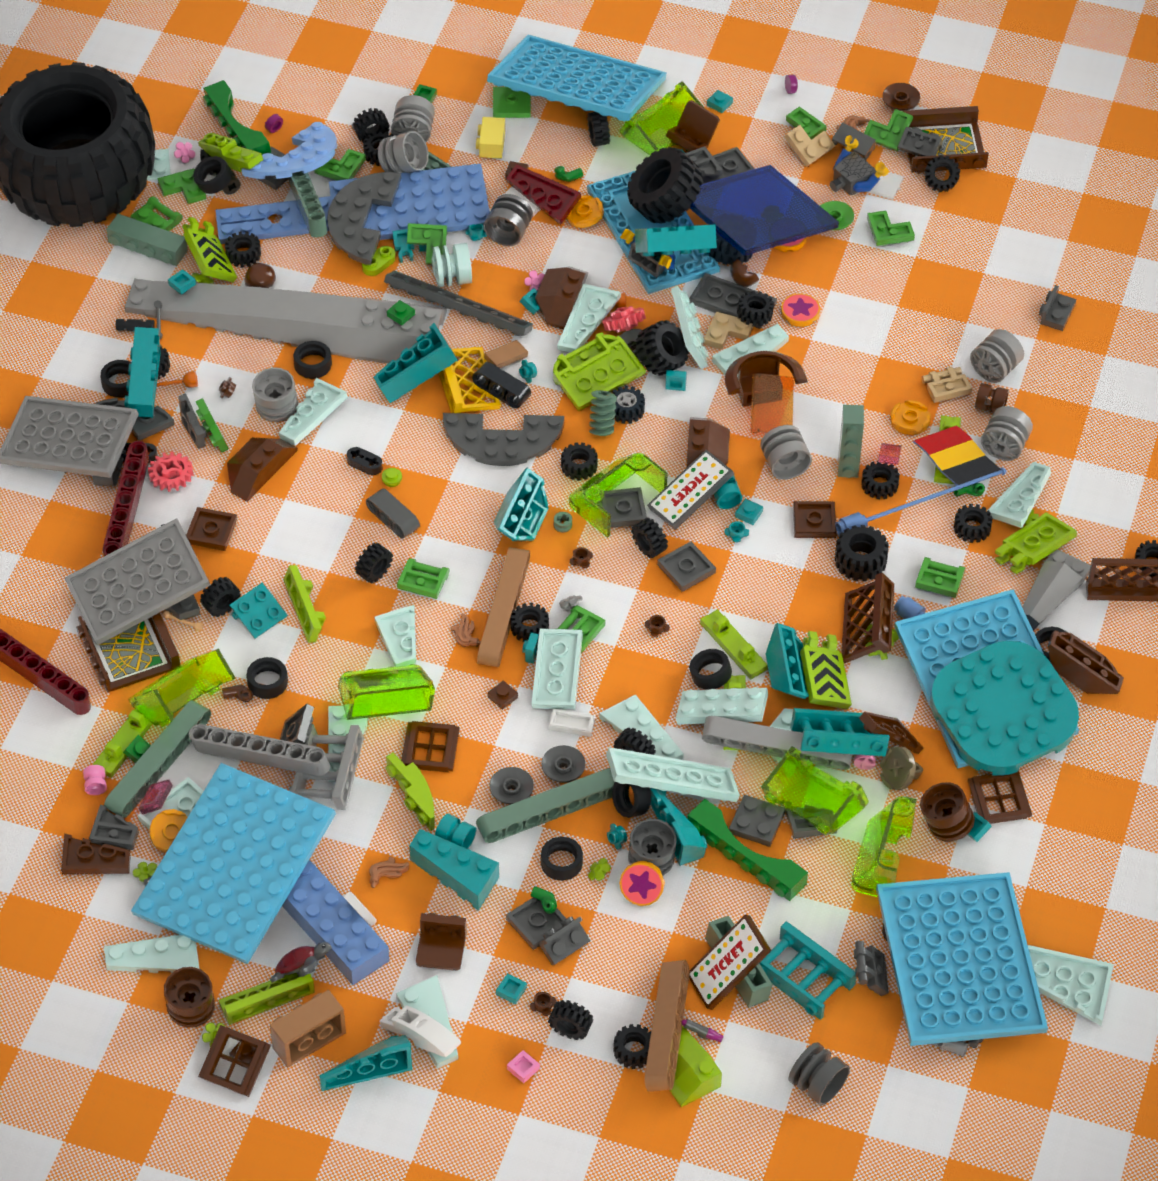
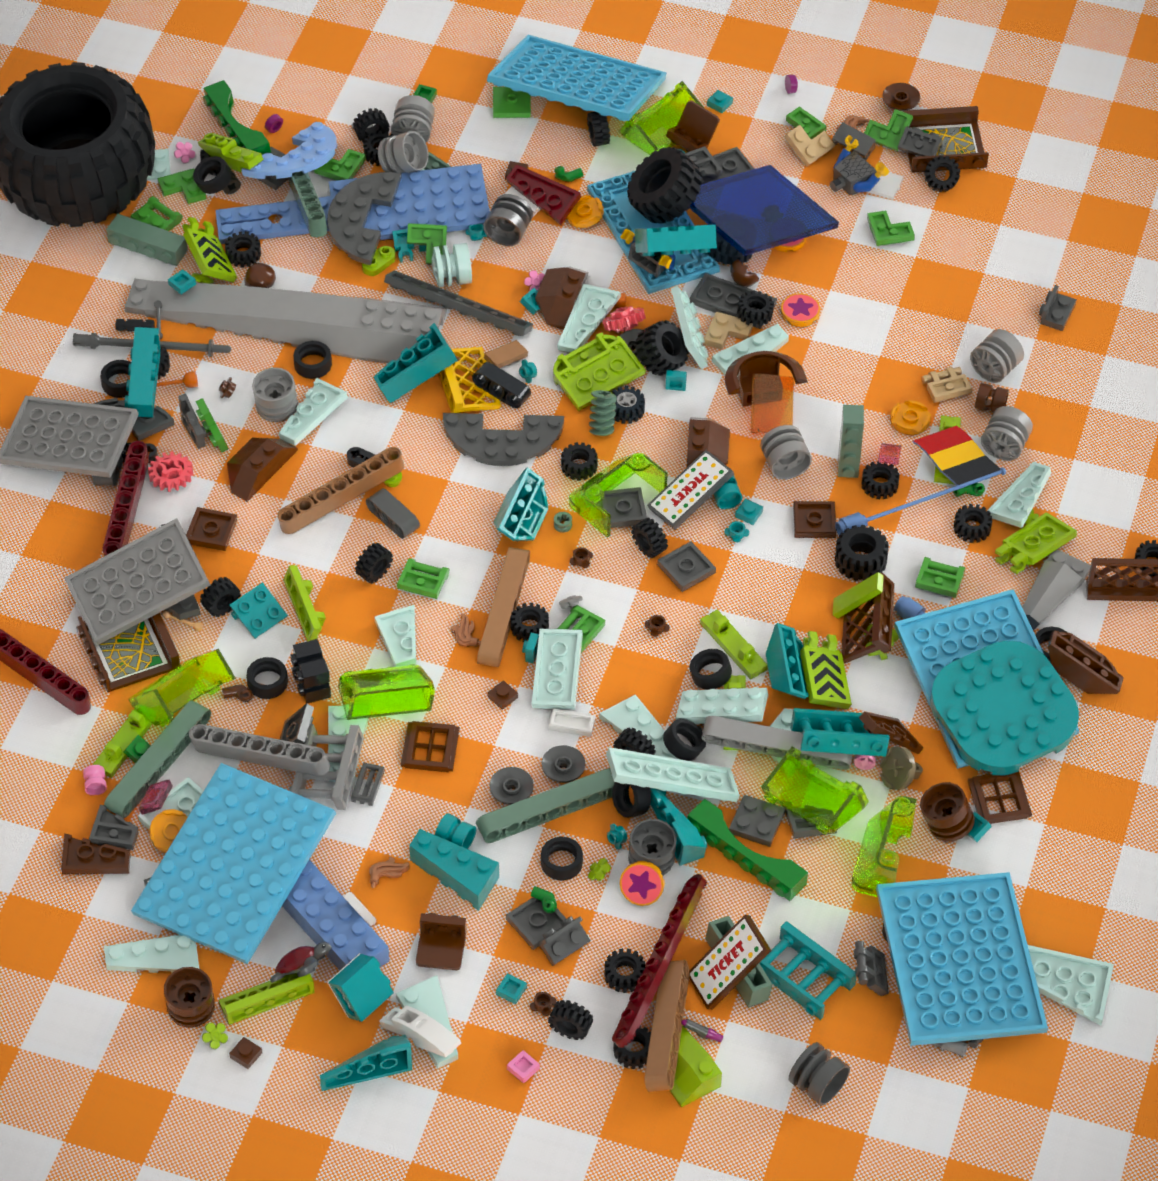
(94, 341): none -> dark grey bar
(144, 871): lime plant -> none
(253, 1067): reddish brown piece -> none
(307, 1028): medium nougat brick -> none
(310, 671): none -> black brick
(340, 490): none -> medium nougat beam
(360, 987): none -> teal piece
(364, 798): none -> dark grey tile
(400, 312): green plate -> none
(417, 792): lime slope -> none
(491, 137): light yellow brick -> none
(623, 959): none -> black tyre
(659, 961): none -> dark red plate
(677, 746): none -> black tyre
(841, 212): bright green dish -> none
(858, 595): none -> lime tile

